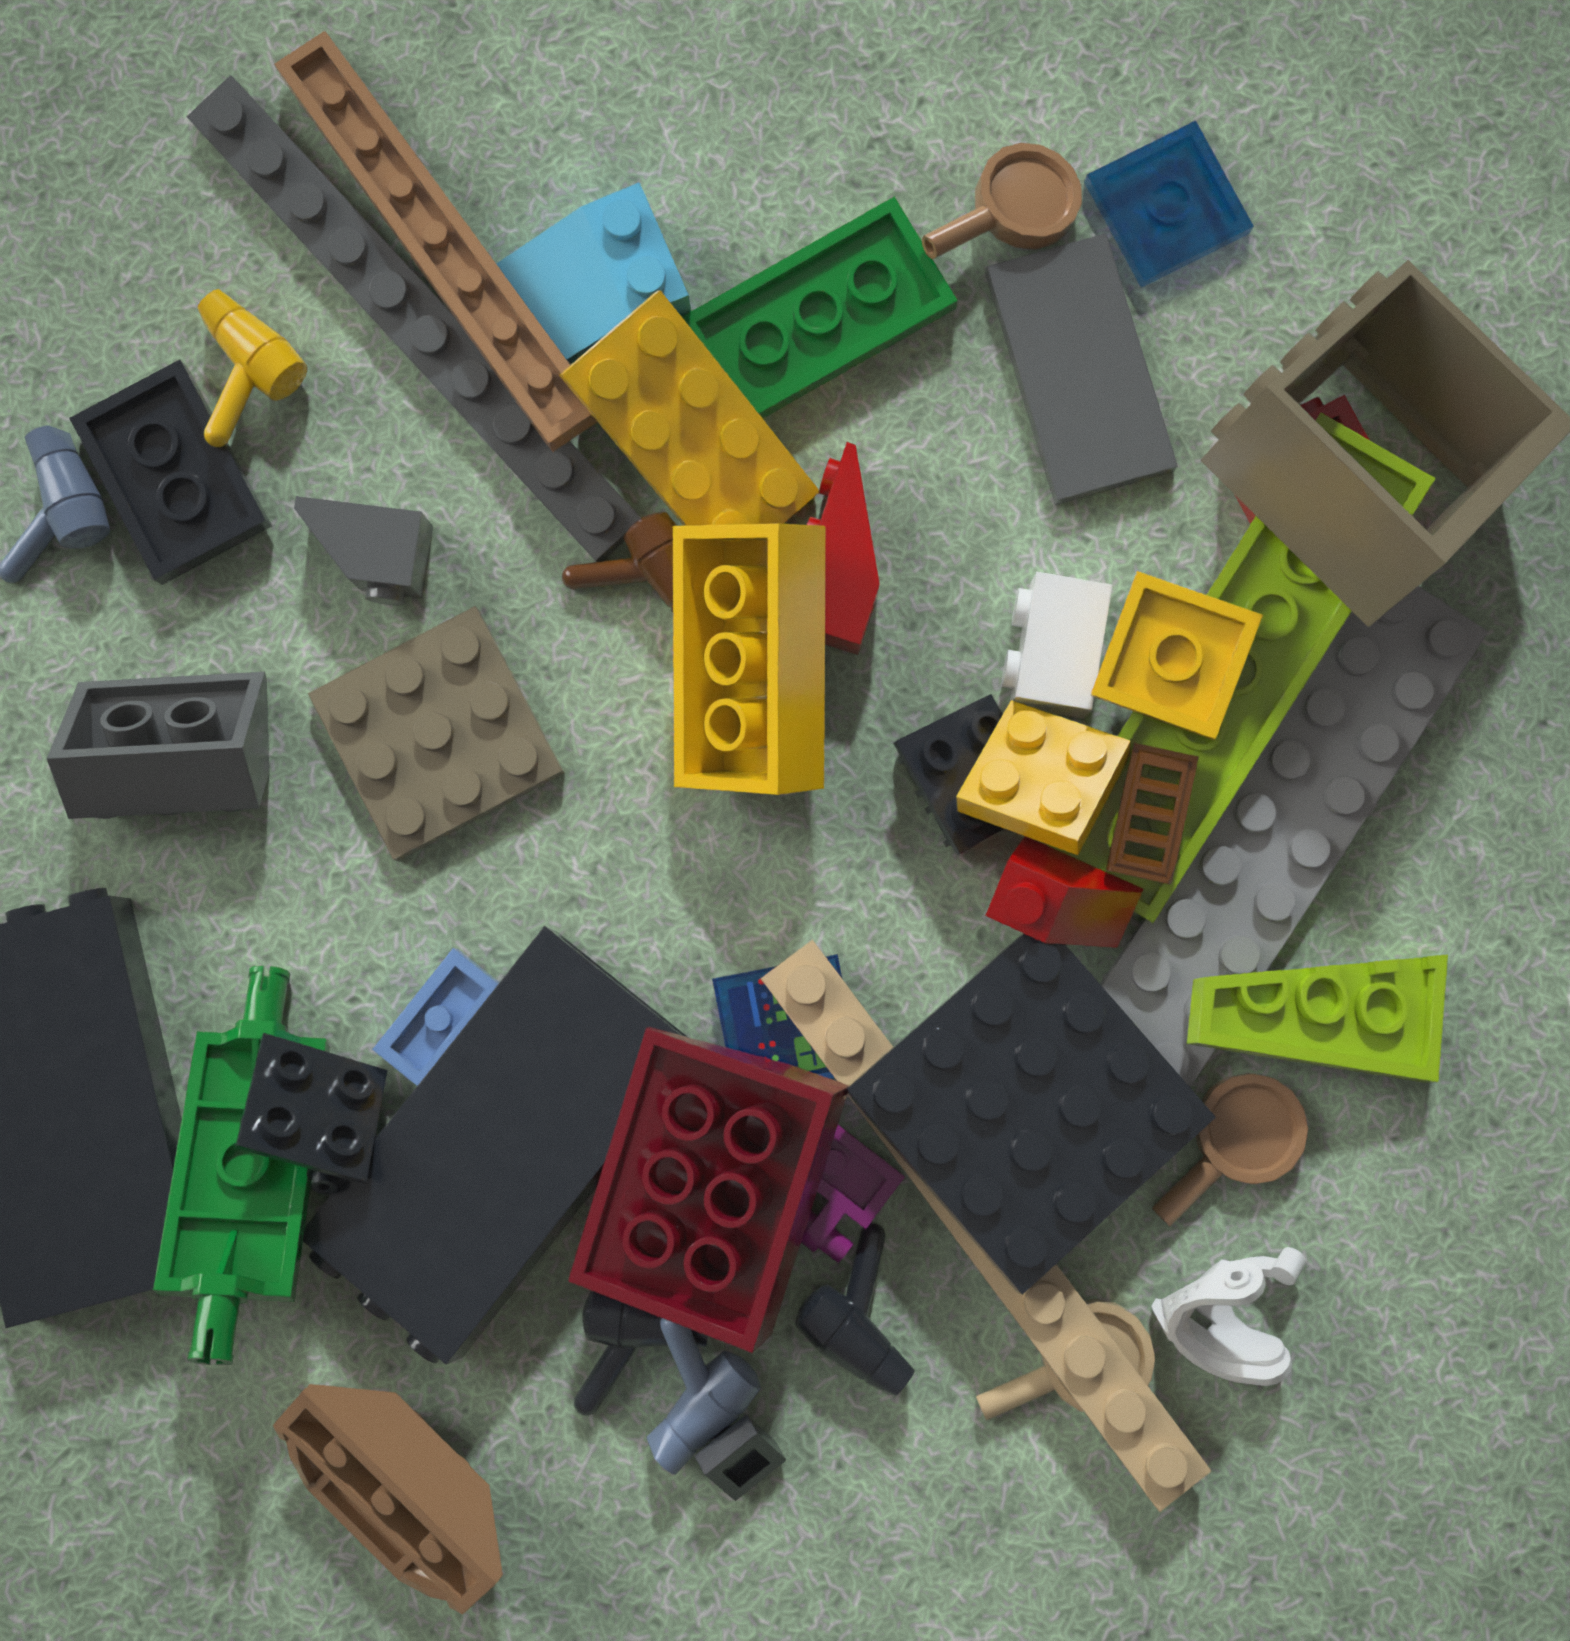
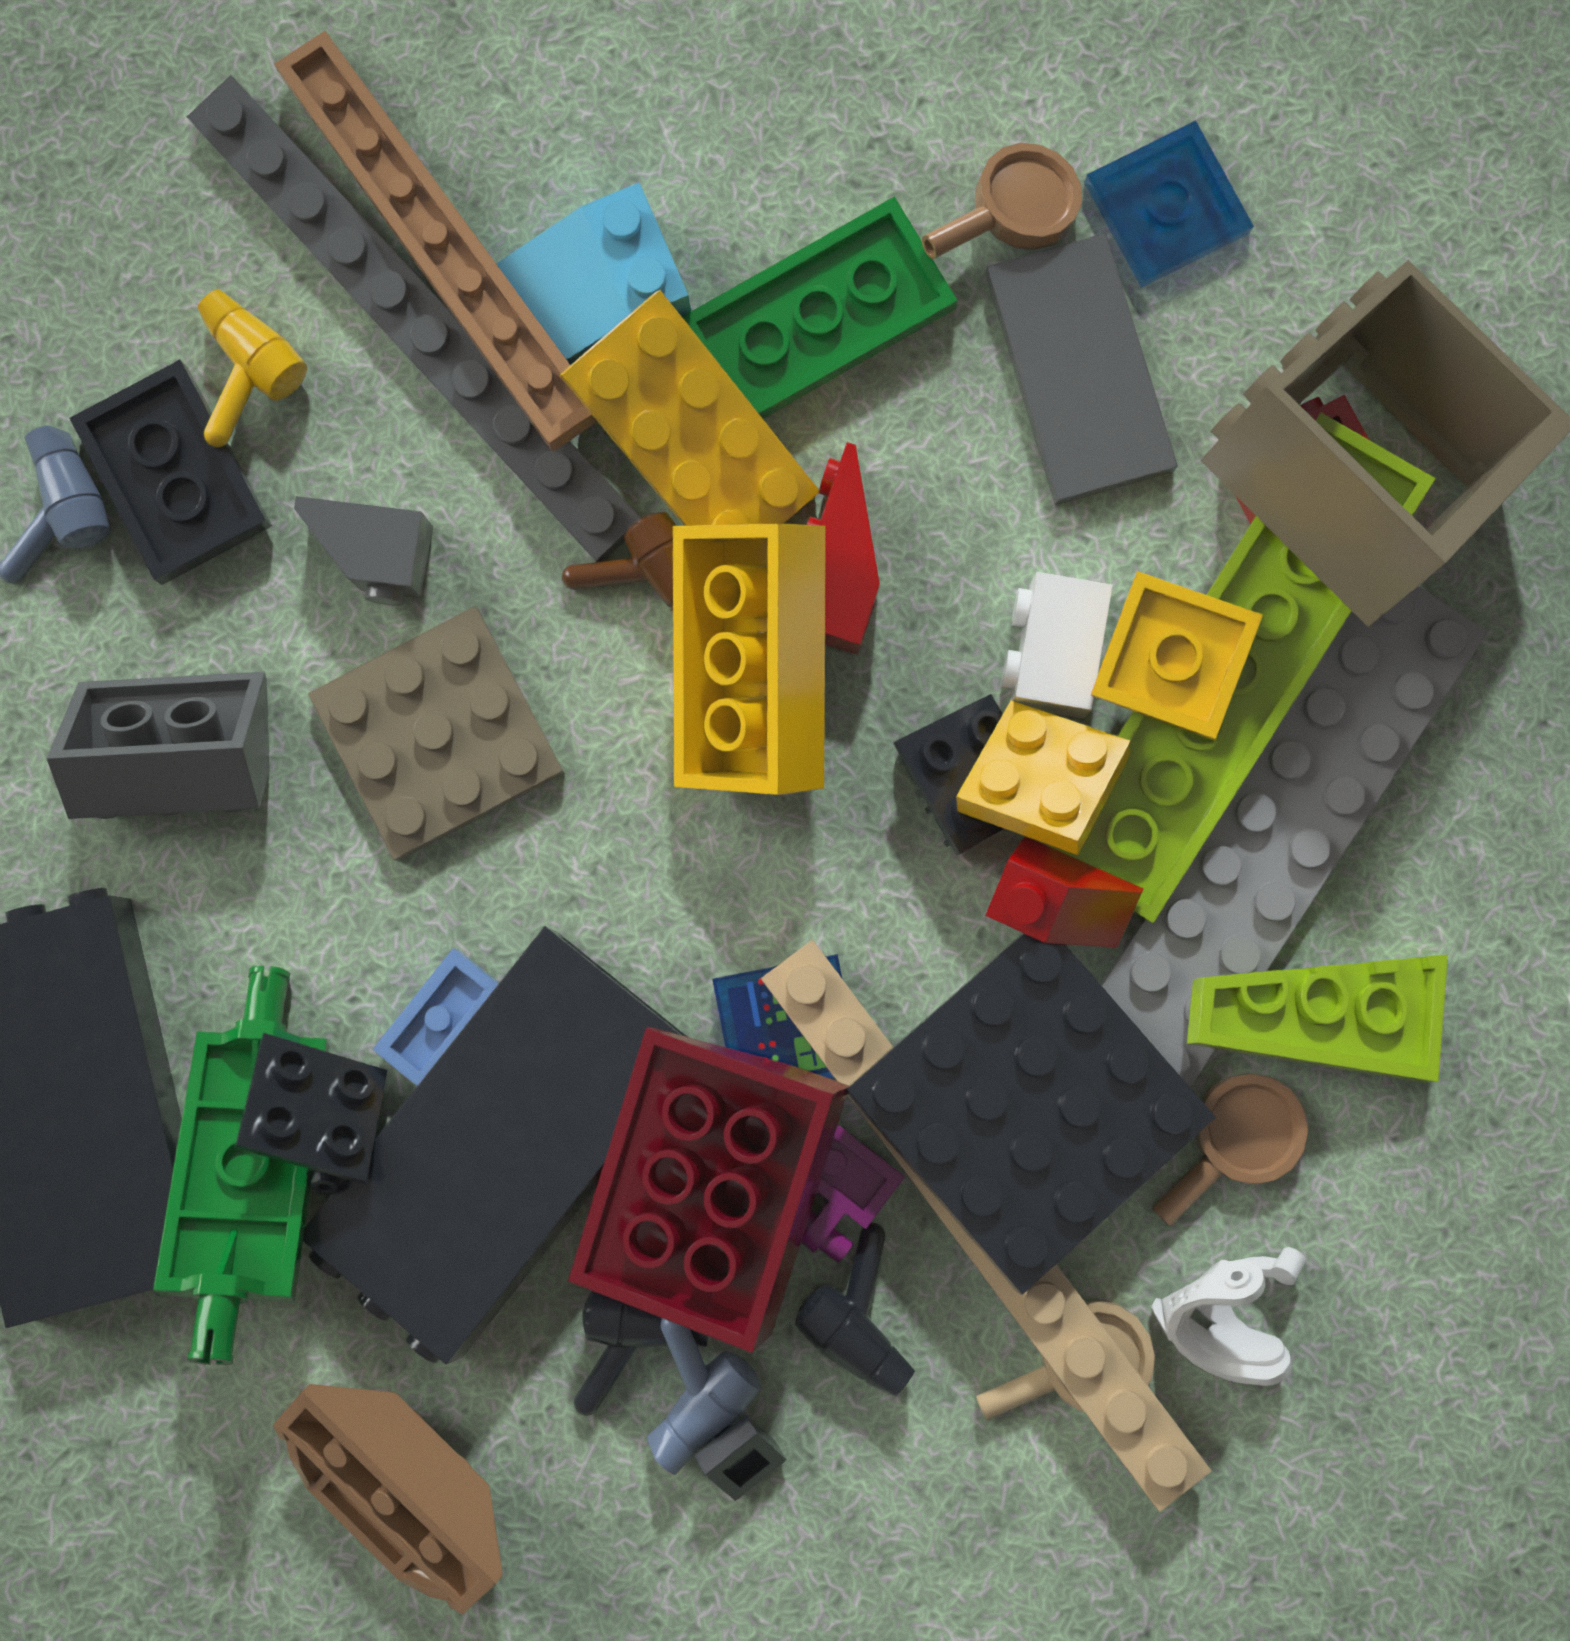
(1141, 867): reddish brown slope -> none

